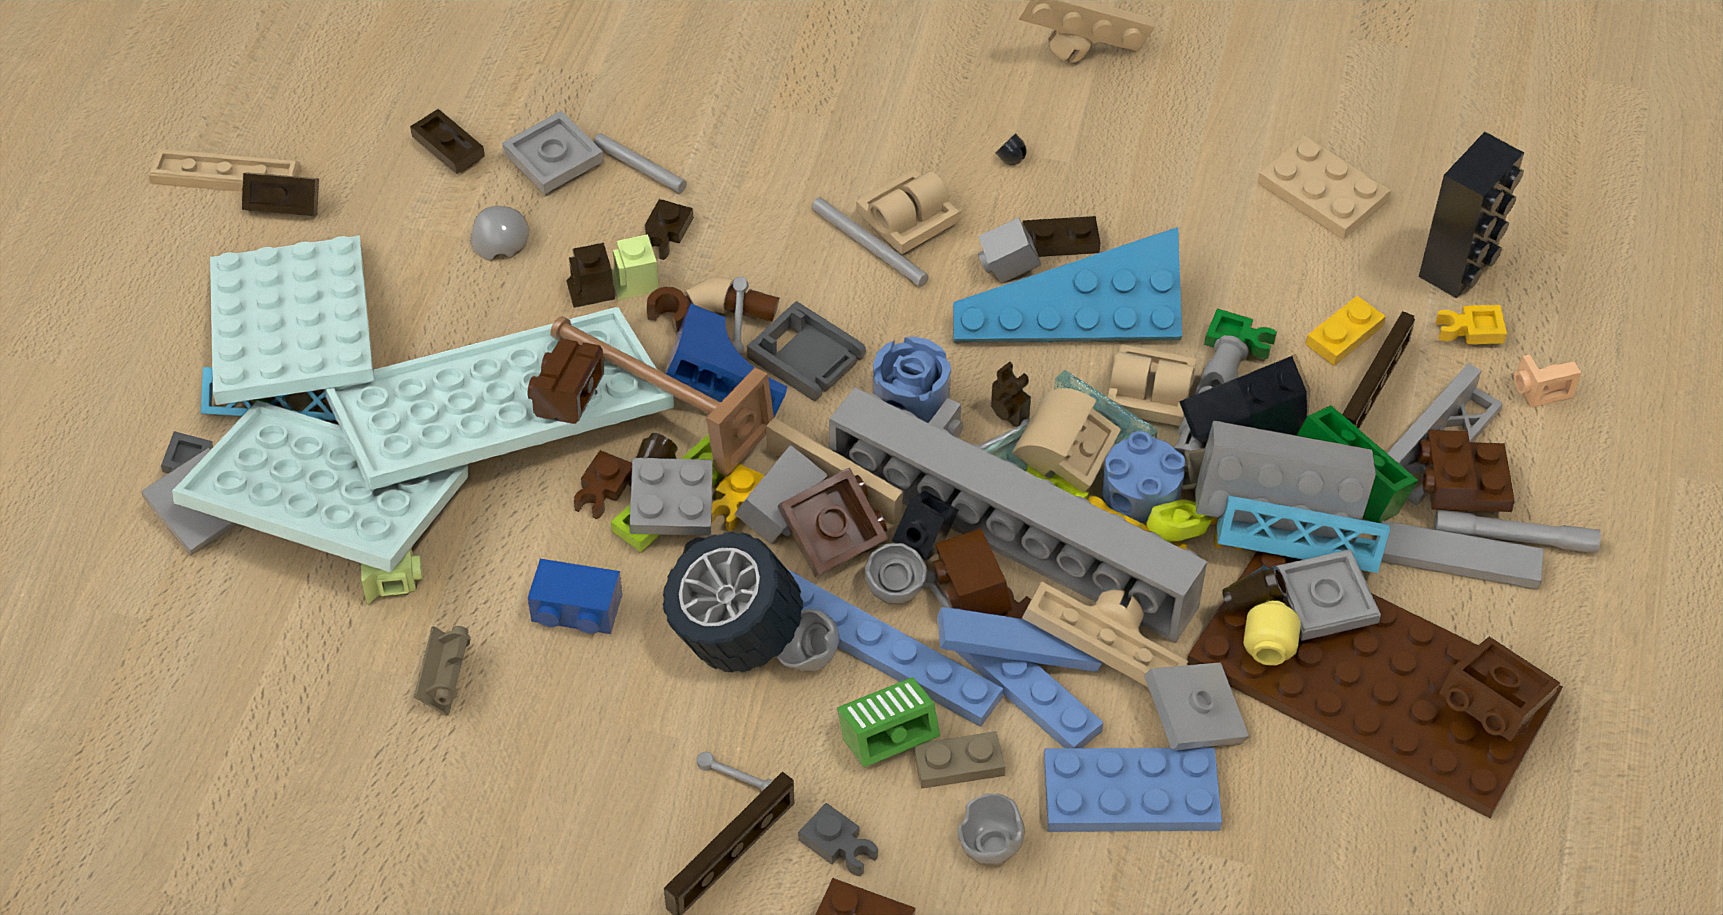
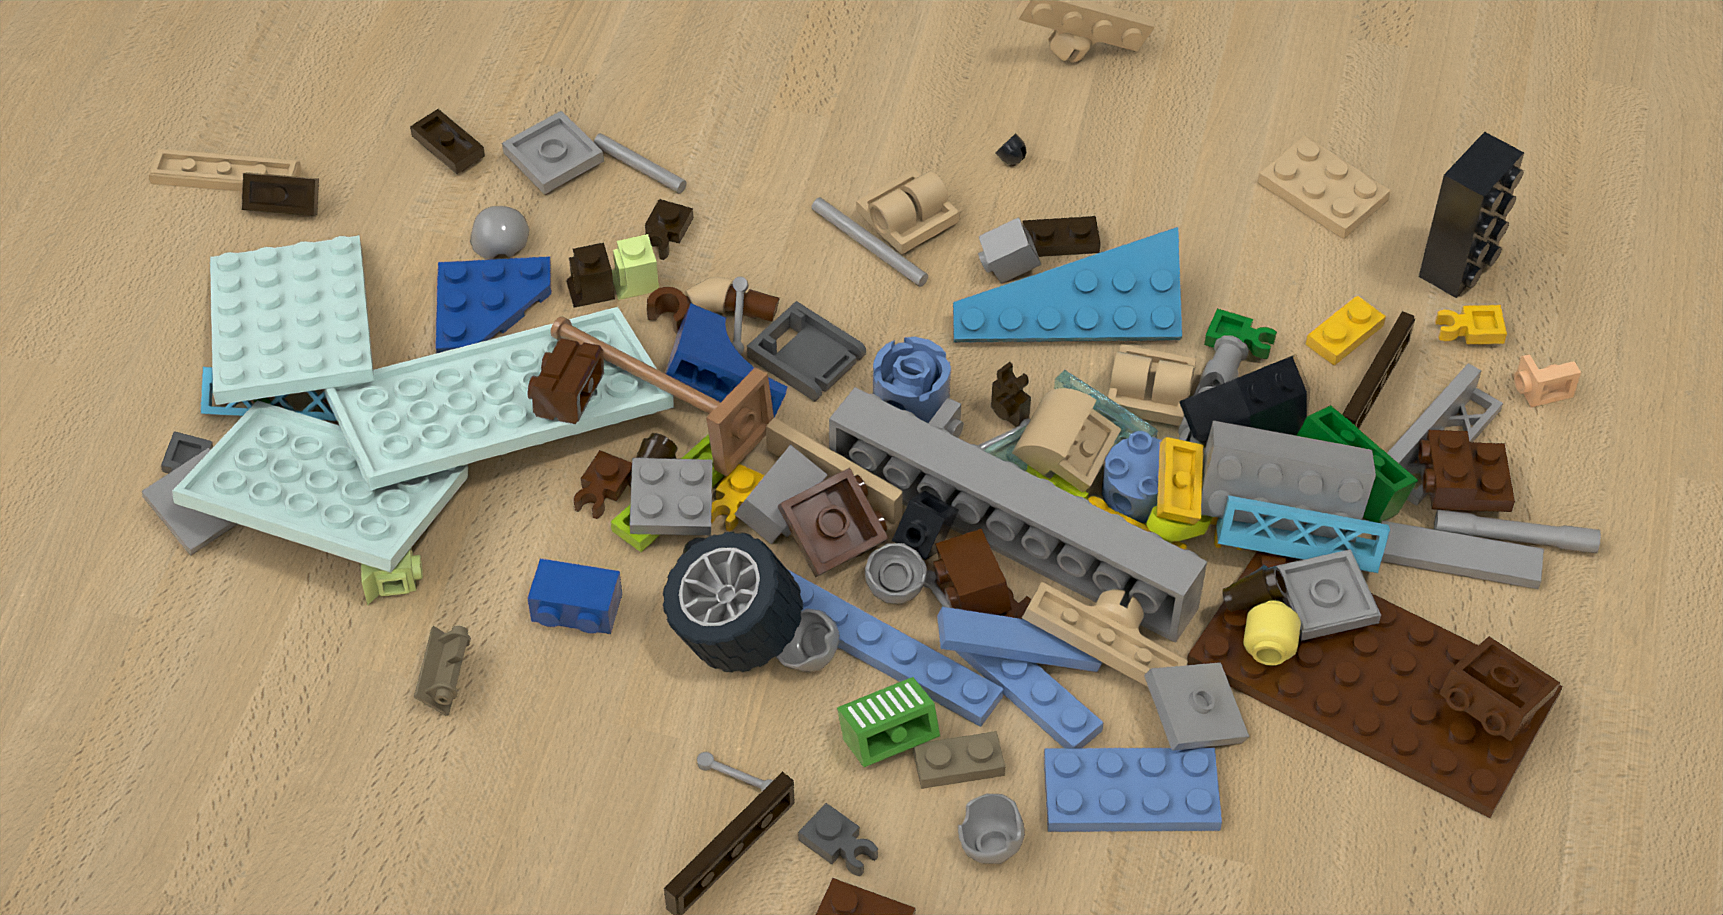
(486, 297): none -> blue plate
(1180, 480): none -> yellow plate

